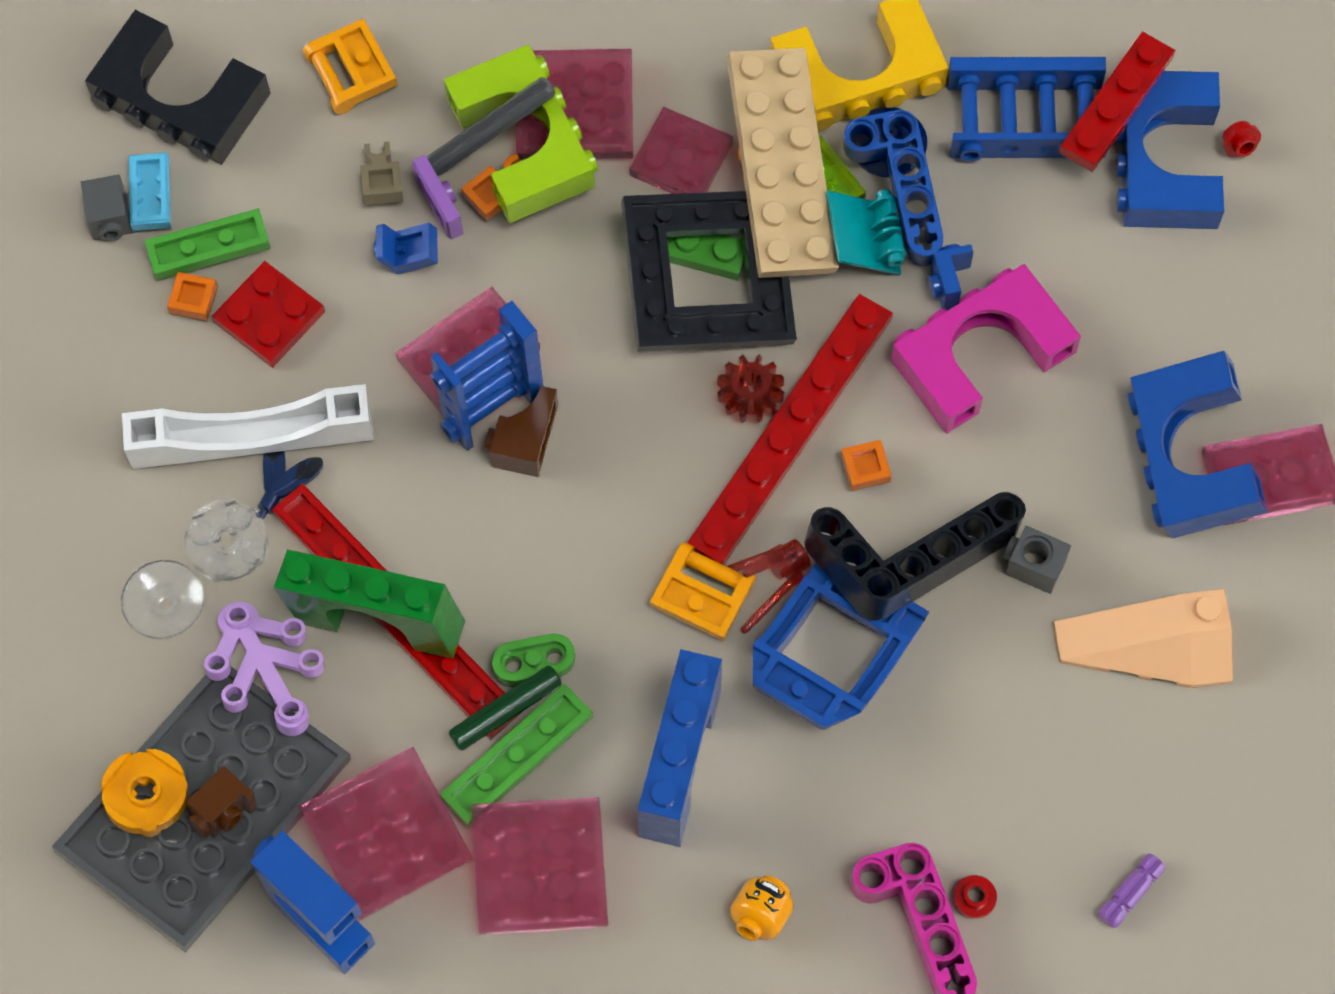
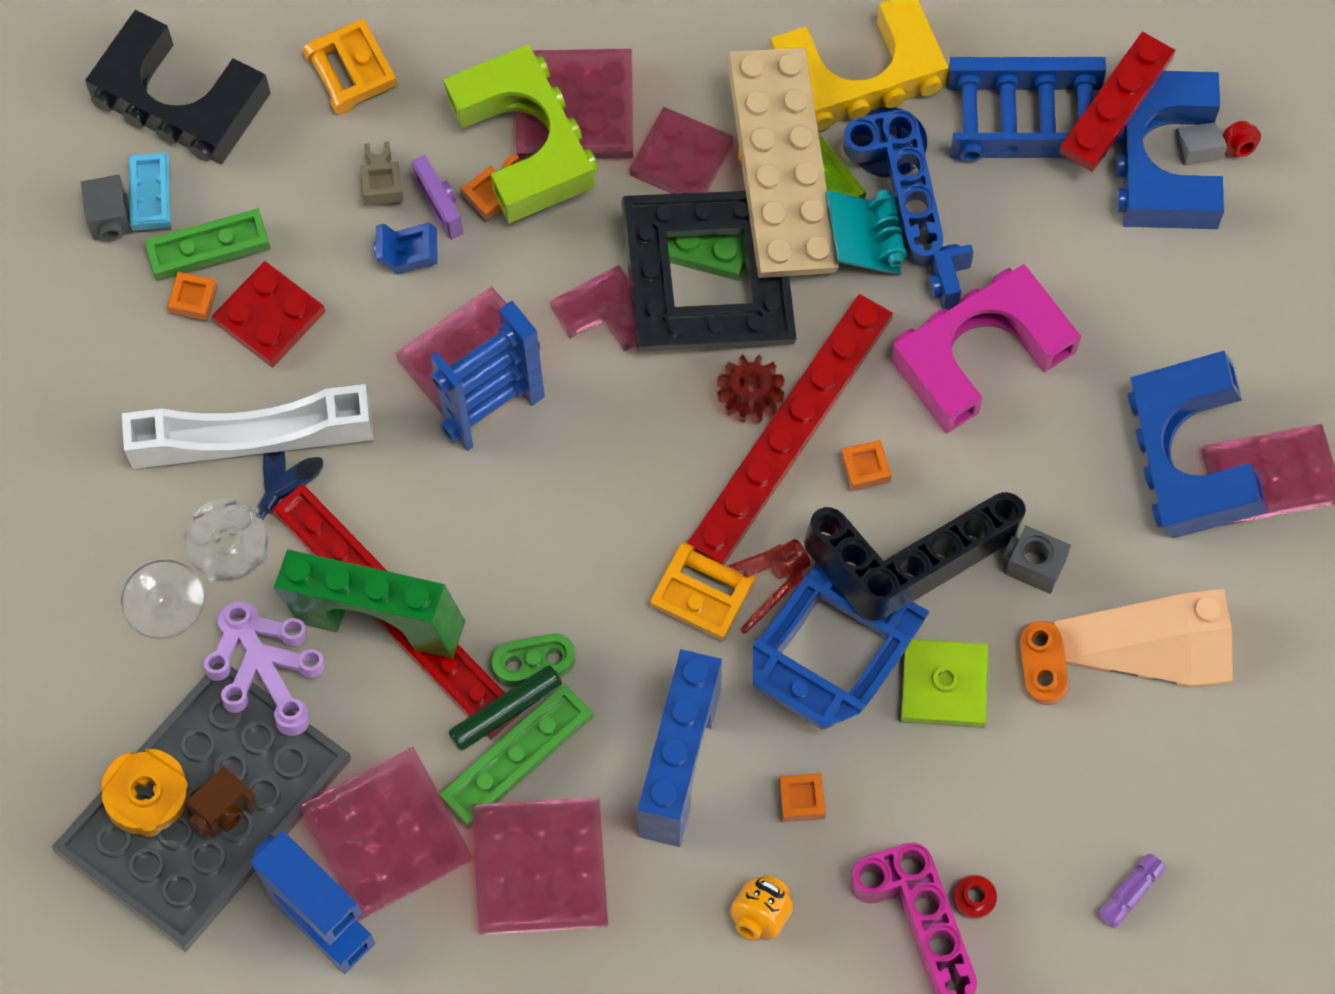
(491, 125): dark grey axle -> none
(522, 439): reddish brown arch -> none
(599, 300): none -> clear pink plate
(802, 797): none -> orange plate
(945, 683): none -> lime plate
(1044, 660): none -> orange plate
(1201, 143): none -> light grey slope

